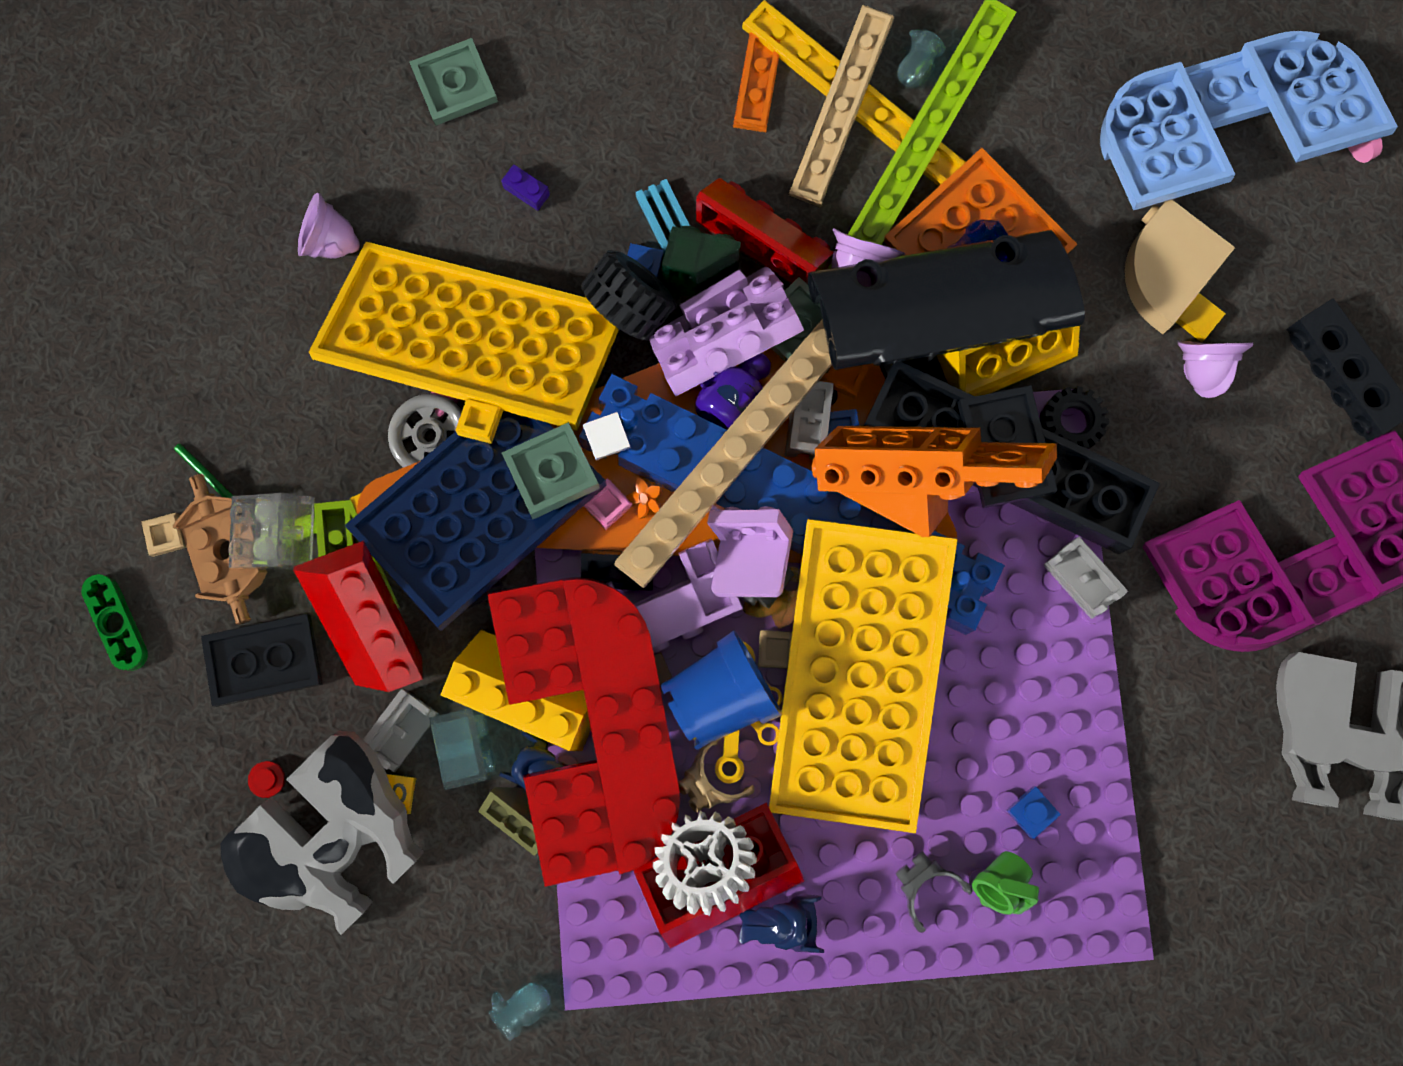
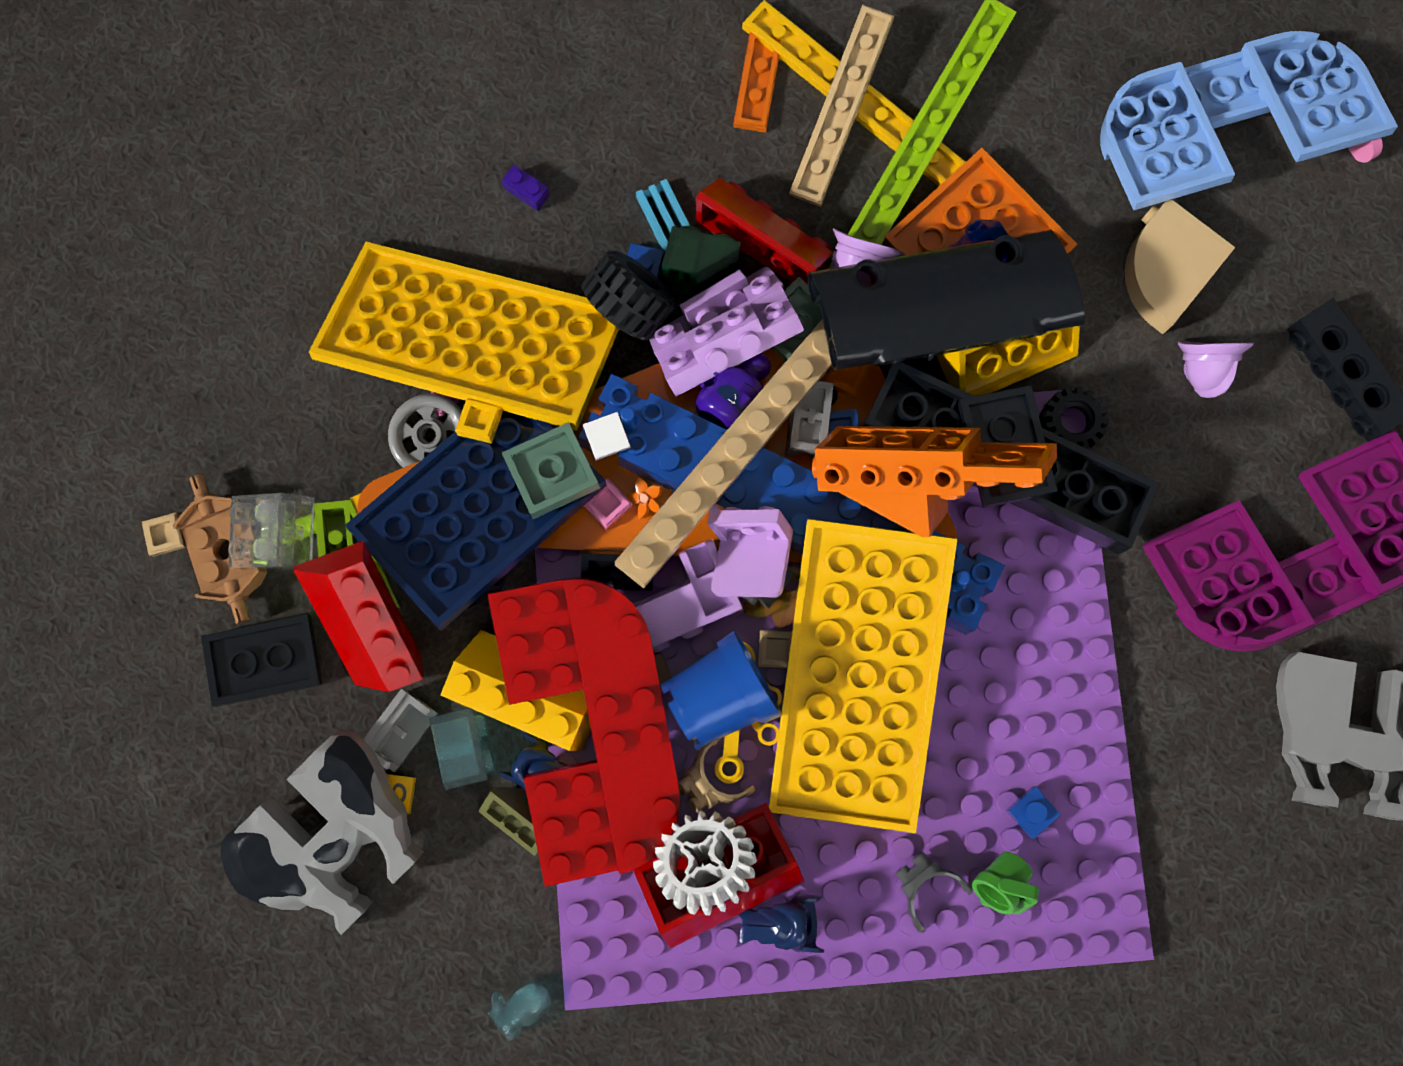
(112, 595): green beam -> none
(200, 469): green axle -> none
(266, 779): red plate -> none
(325, 232): lavender piece -> none
(453, 81): sand green plate -> none
(919, 62): clear light blue animal -> none
(1085, 577): light grey hinge -> none
(1200, 317): yellow tile -> none

